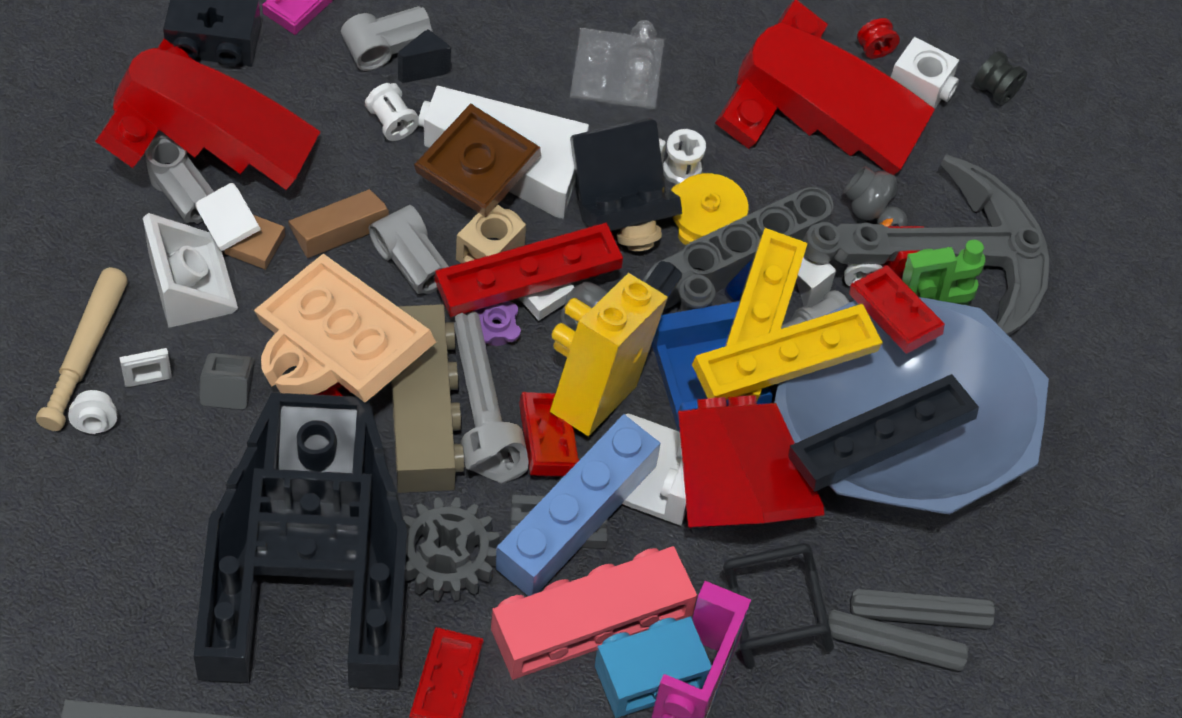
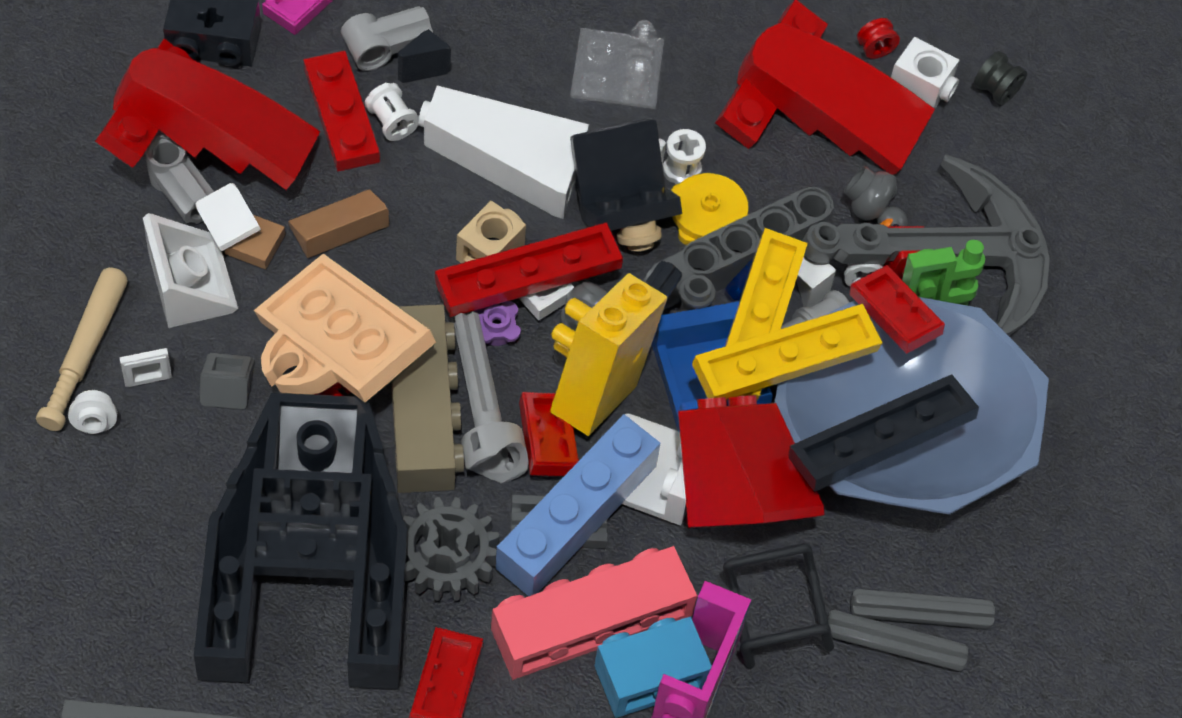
(341, 111): none -> red plate
(405, 241): light grey piece -> none
(478, 160): reddish brown plate -> none

